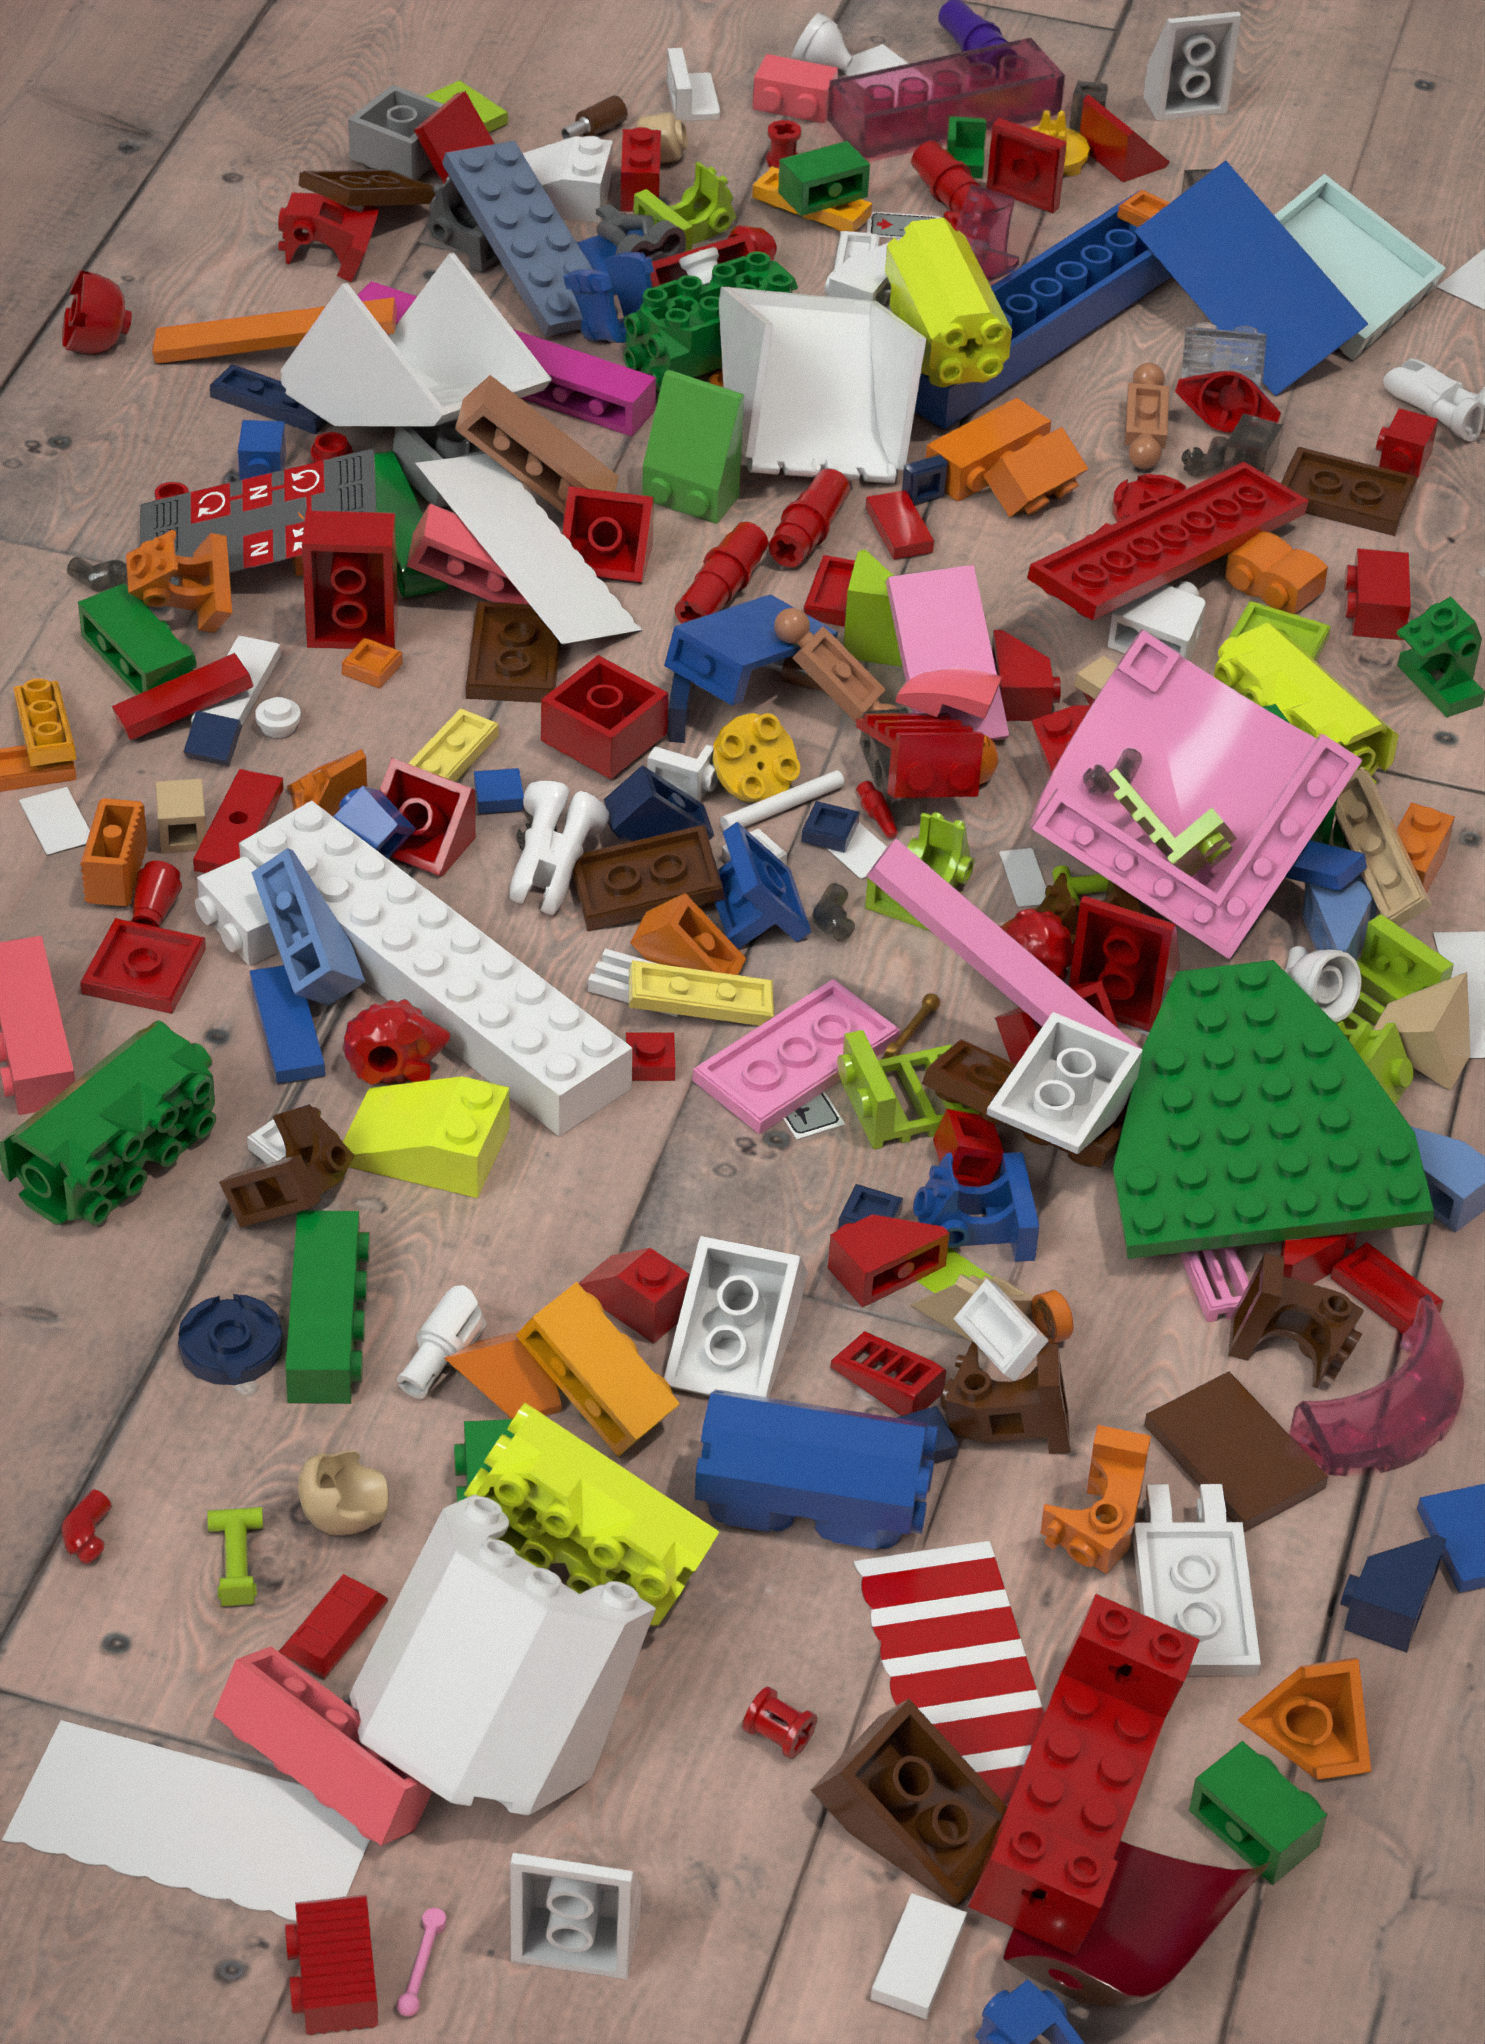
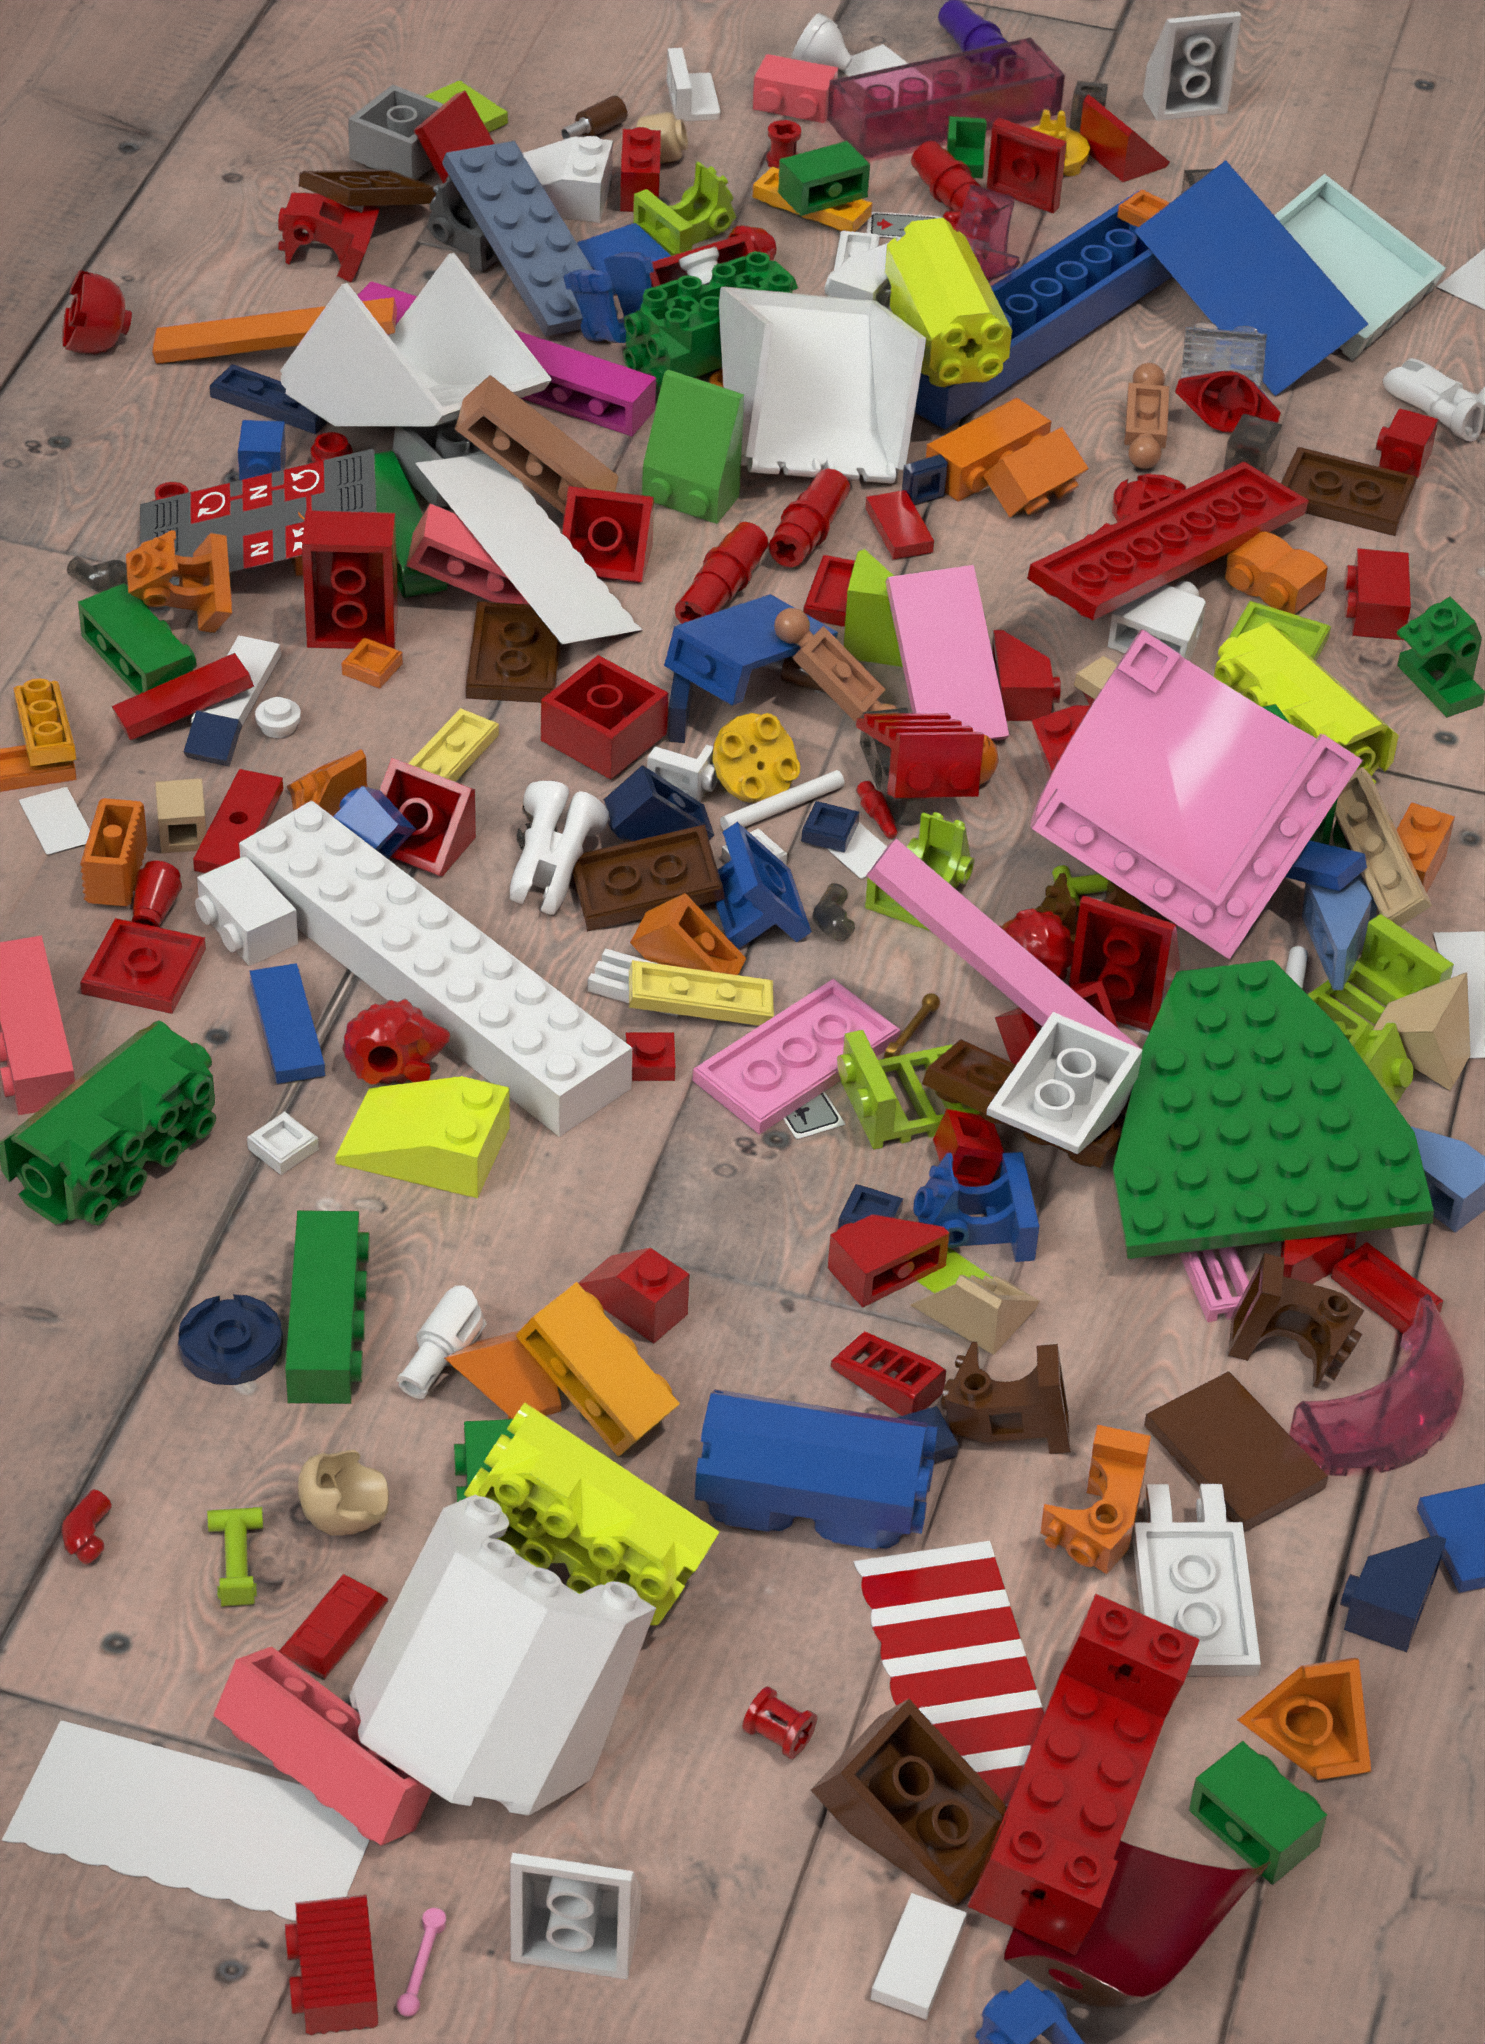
(306, 931): medium blue slope -> none
(312, 1165): reddish brown tile -> none
(498, 790): blue tile -> none
(658, 241): dark grey piece -> none
(735, 1319): white slope -> none
(955, 687): coral brick -> none
(1000, 1329): white tile -> none
(1024, 876): white sticker -> none
(1052, 1316): orange tile -> none
(1101, 782): clear smoke arm -> none
(1199, 844): lime plate -> none
(1212, 461): clear smoke arm -> none
(1329, 980): white helmet -> none

